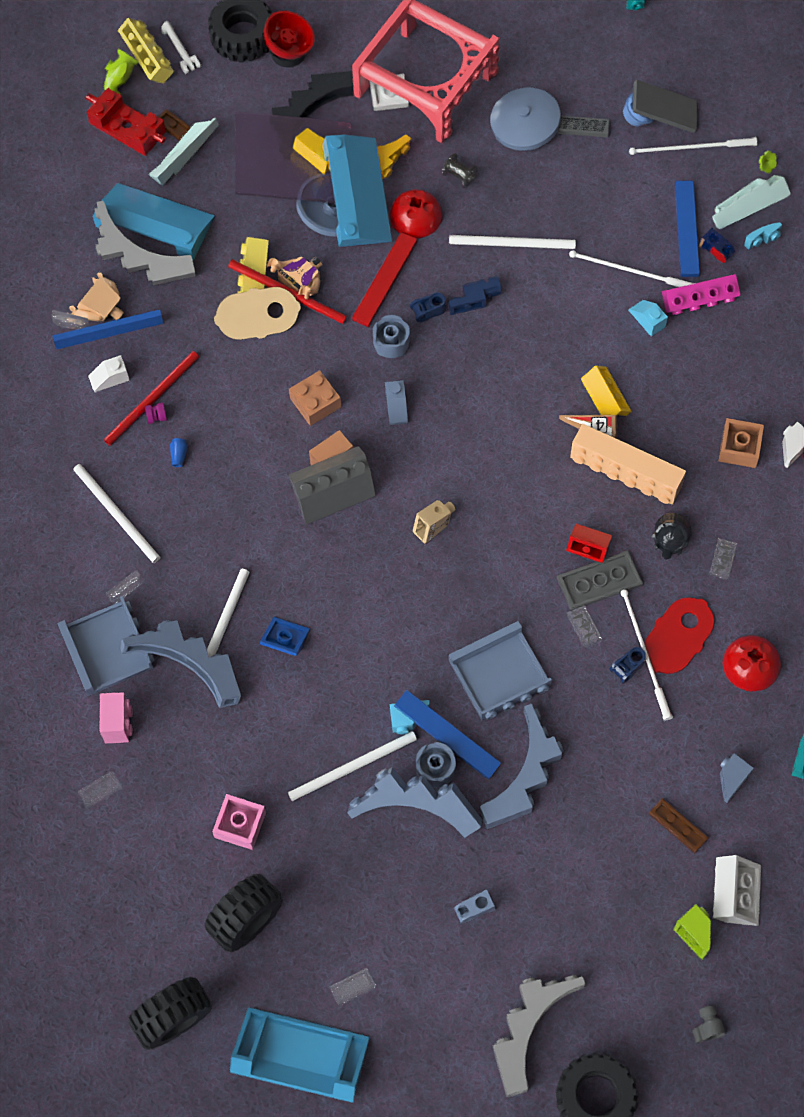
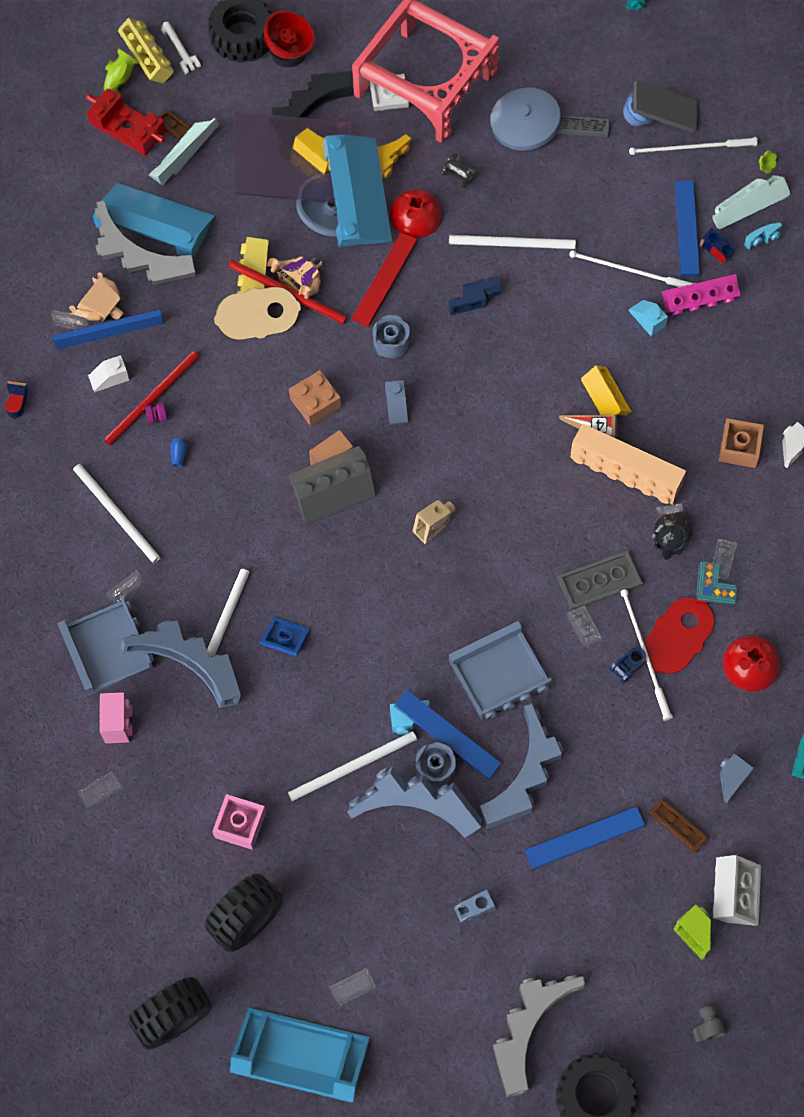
(18, 395): none -> leg
(427, 308): dark blue piece -> none
(584, 838): none -> blue tile
(589, 543): red brick -> none
(669, 509): none -> clear tile
(708, 587): none -> clear light blue tile

